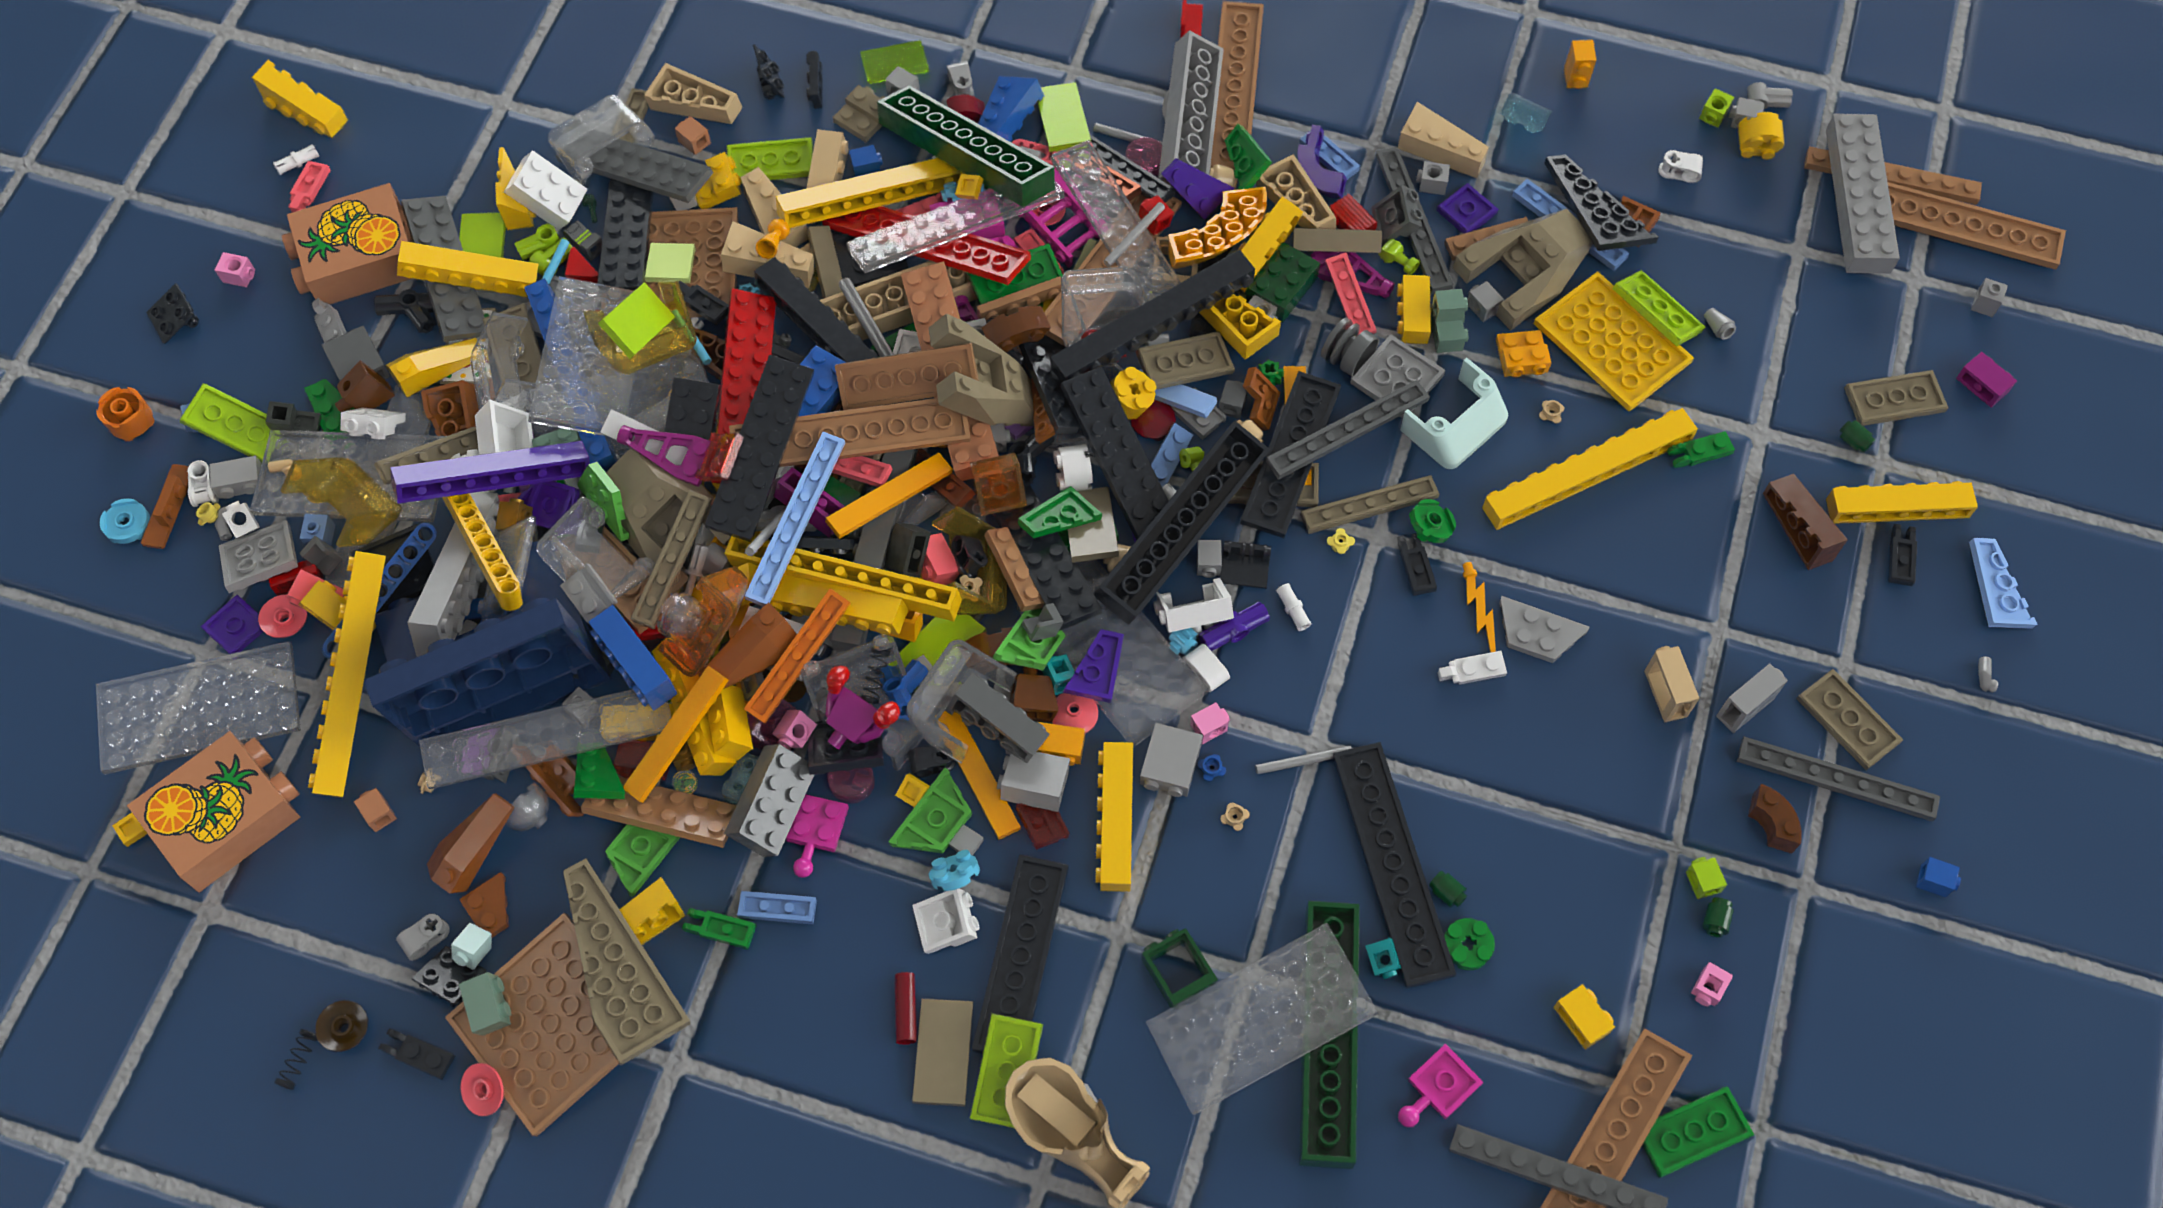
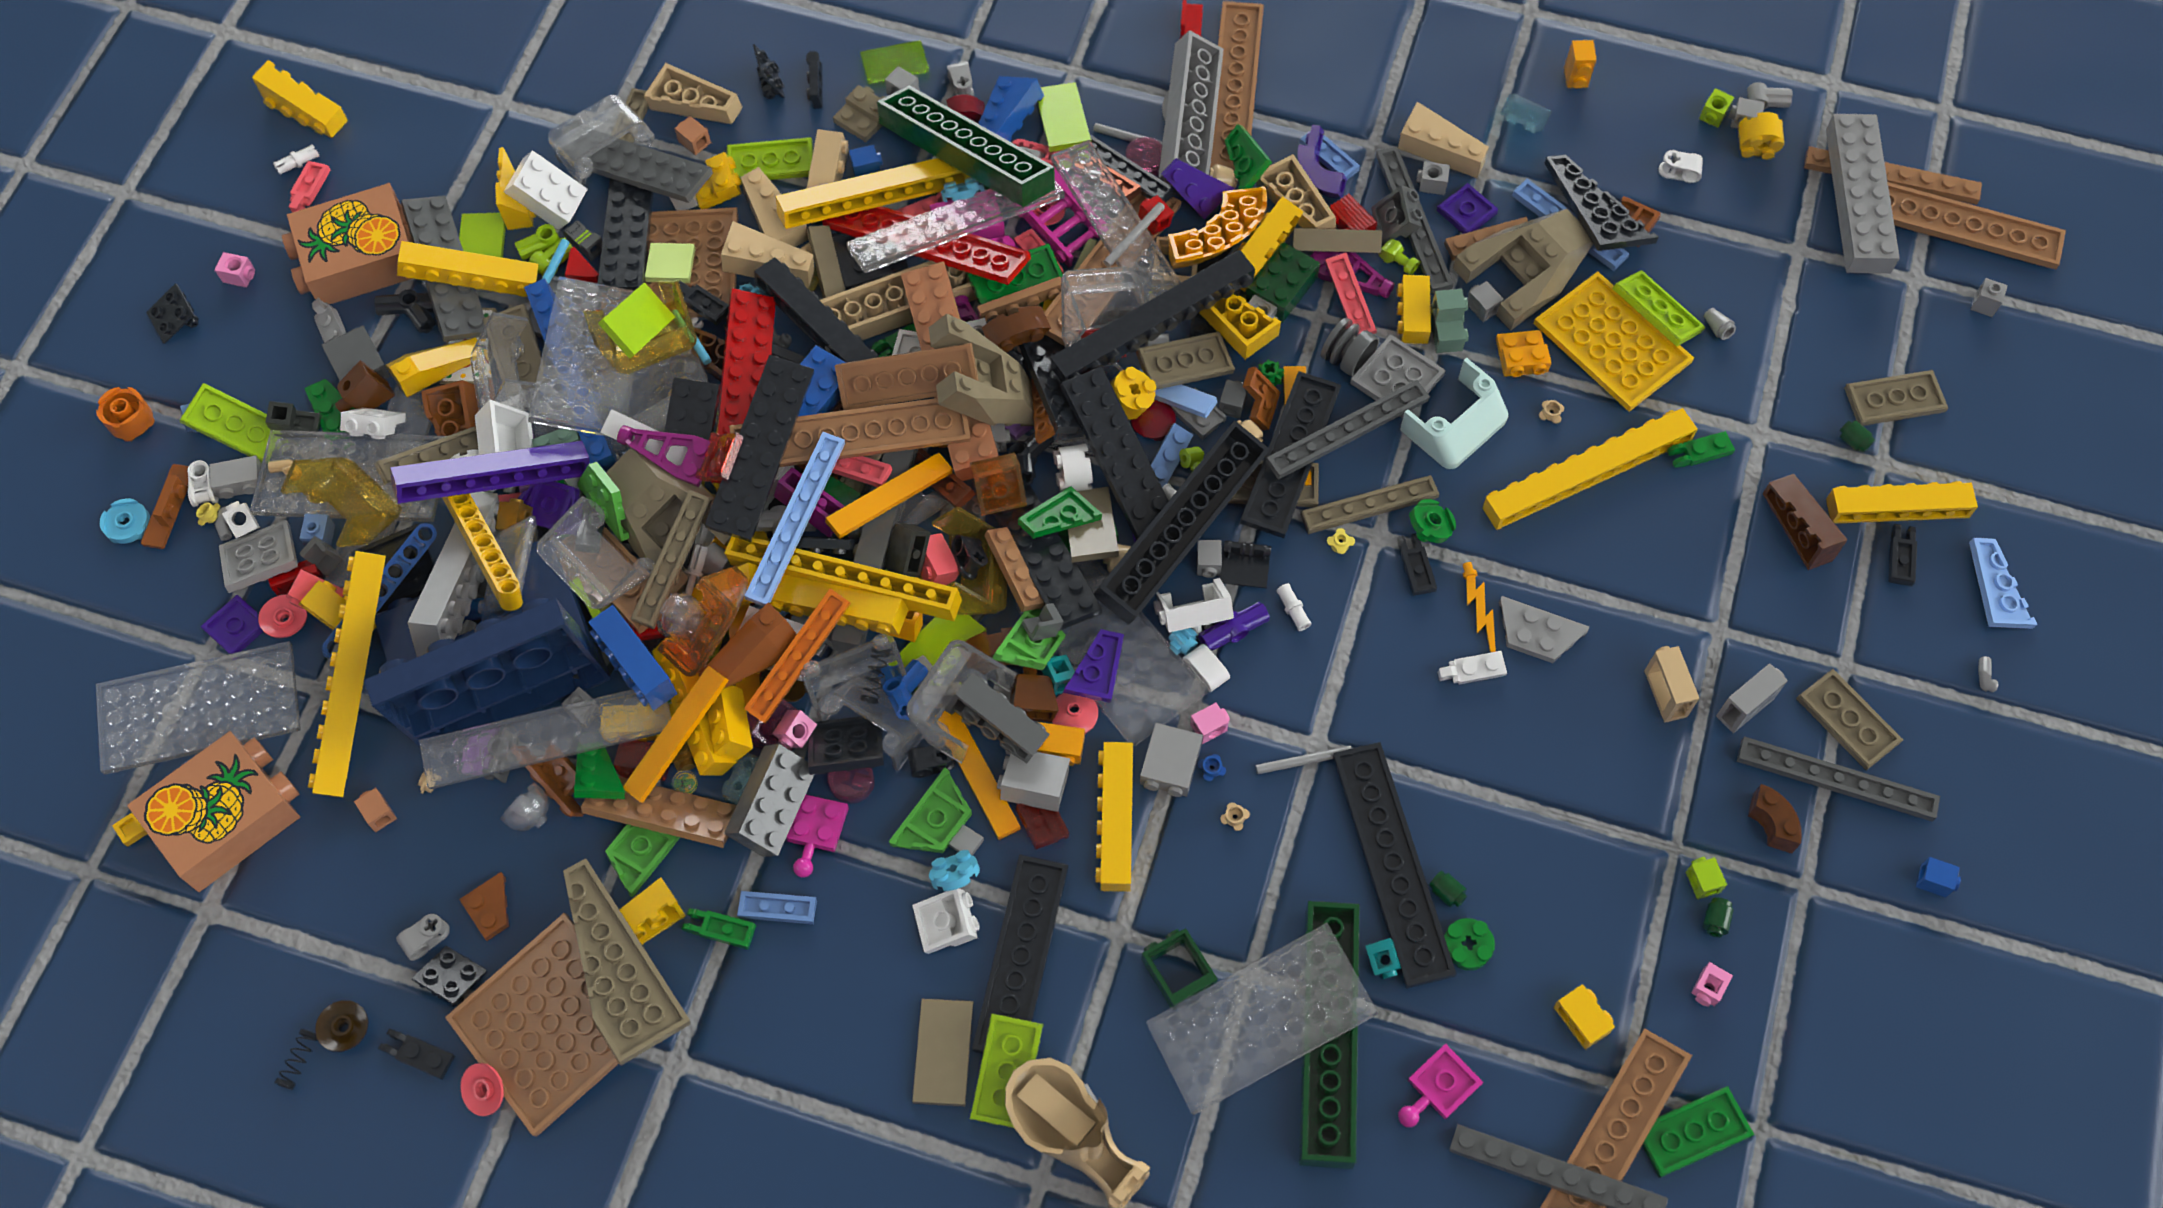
(467, 846): dark orange wedge -> none
(471, 946): light aqua brick -> none
(485, 1003): sand green brick -> none
(588, 593): light grey plate -> none
(589, 201): clear green hand -> none
(751, 684): flat silver plate -> none
(765, 534): light grey bar -> none
(768, 245): light orange piece -> none
(853, 715): magenta torso -> none
(865, 318): light grey axle -> none
(905, 1008): dark red piece -> none
(912, 790): yellow plate -> none
(969, 186): yellow plate -> none
(975, 583): tan plate -> none
(1986, 379): magenta brick -> none

